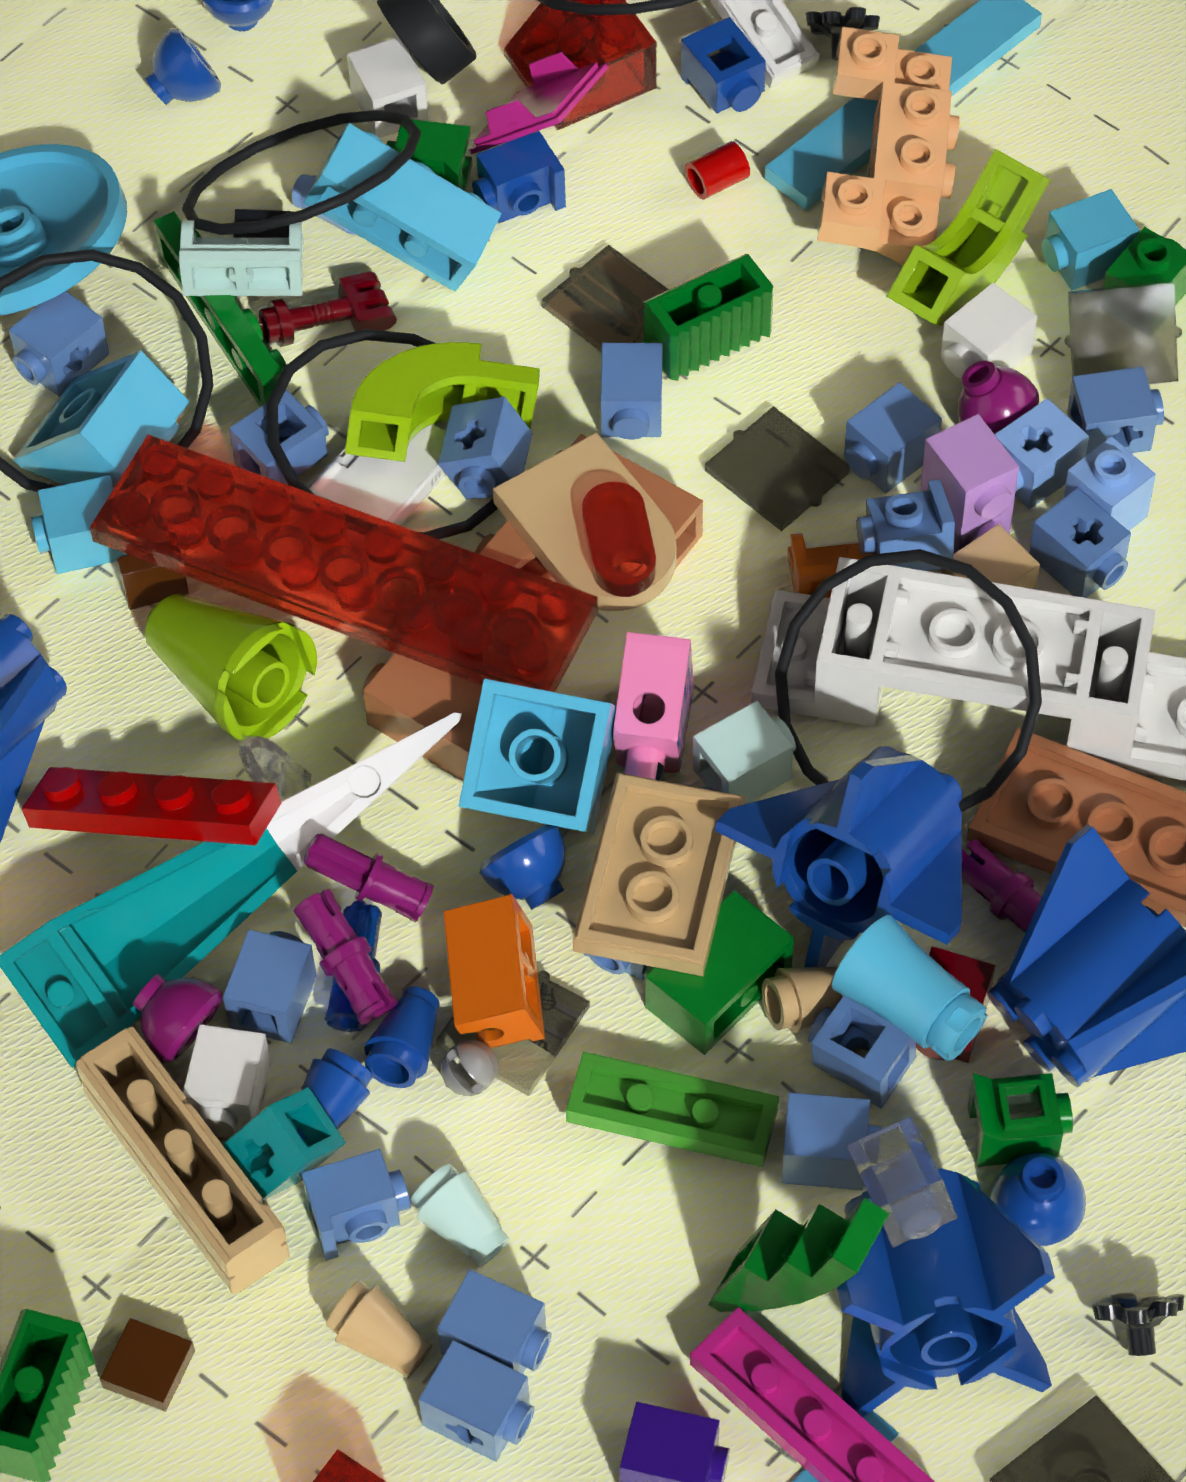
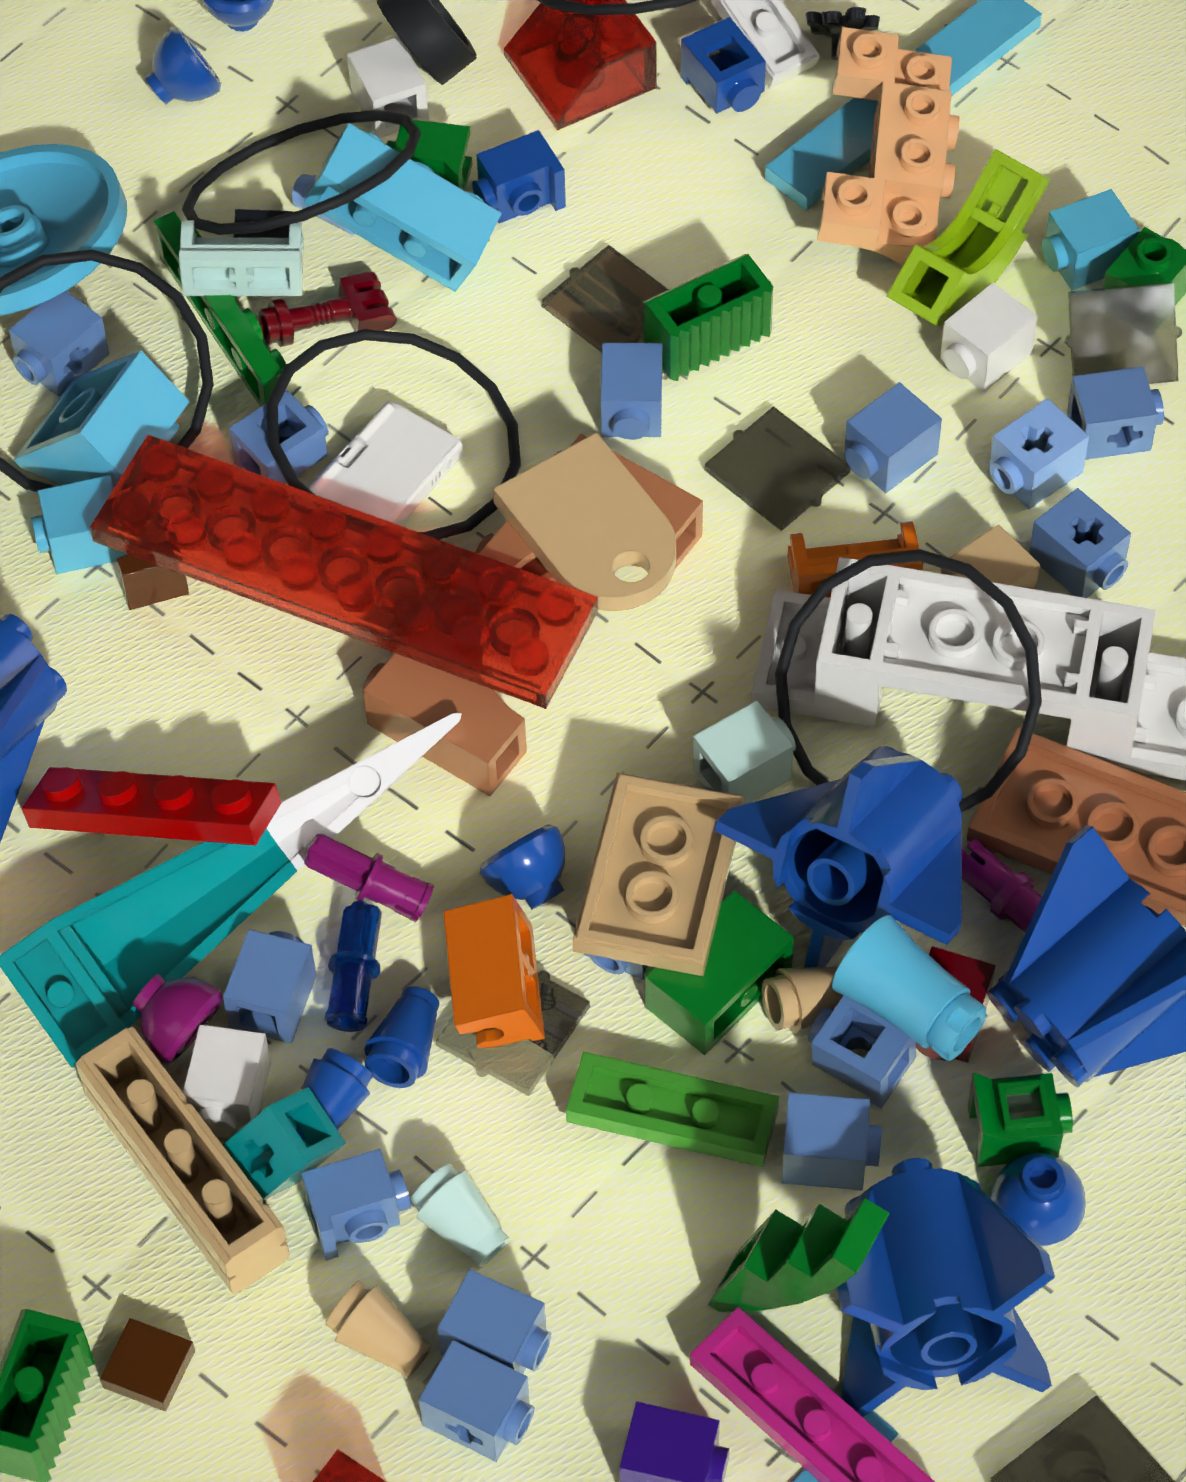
(234, 662): lime cone -> none
(270, 763): clear plate -> none
(345, 956): magenta pin -> none
(420, 390): lime arch -> none
(479, 1063): light grey hinge -> none
(484, 446): medium blue brick -> none
(538, 756): medium azure slope -> none
(554, 93): dark pink piece -> none
(619, 539): clear red tile -> none
(653, 704): bright pink torso -> none
(717, 170): red hinge -> none
(902, 1181): clear brick -> none
(908, 523): medium blue brick -> none
(975, 477): lavender brick -> none
(995, 394): magenta brick -> none
(1114, 482): light blue brick -> none
(1139, 1317): black plant -> none

